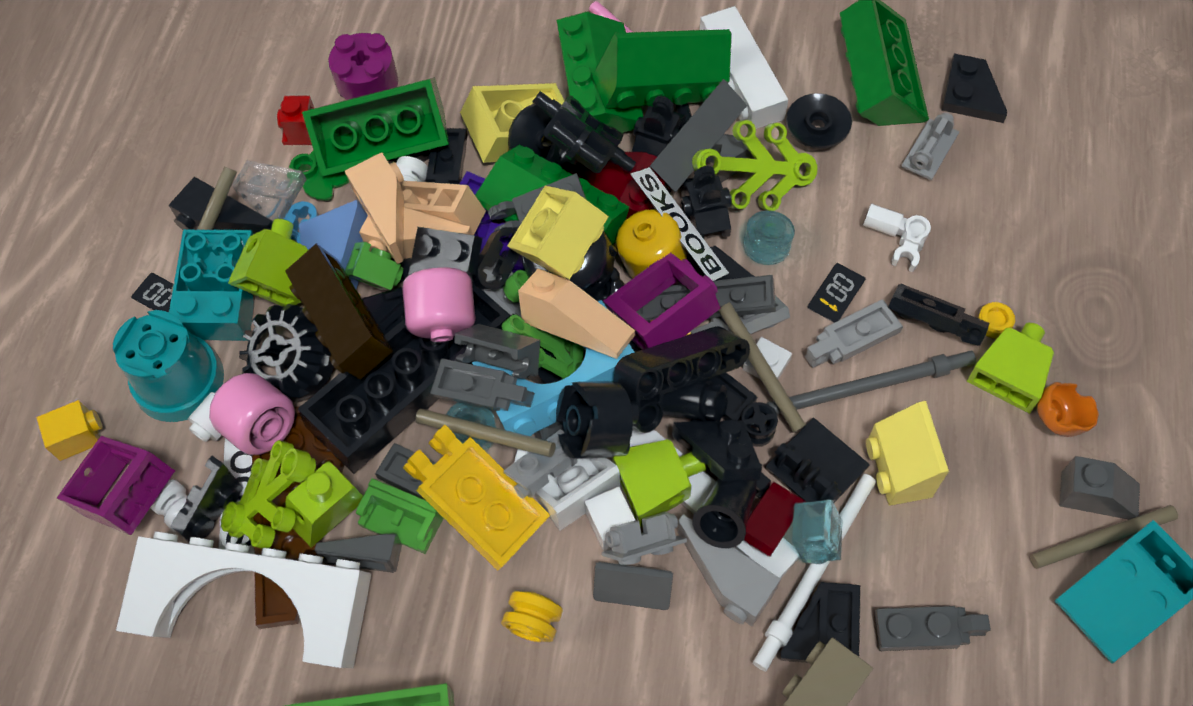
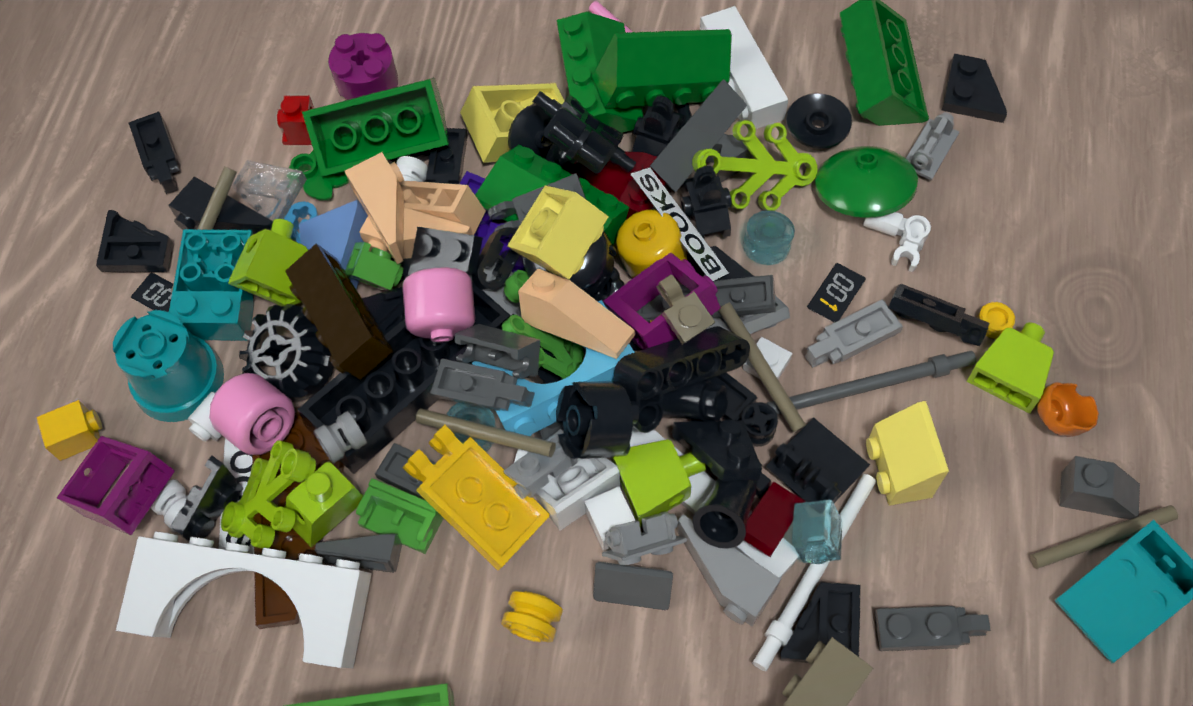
(132, 247): none -> black wing
(156, 150): none -> black hinge
(333, 442): none -> light grey wheel
(686, 314): none -> dark tan plate
(866, 181): none -> green dish

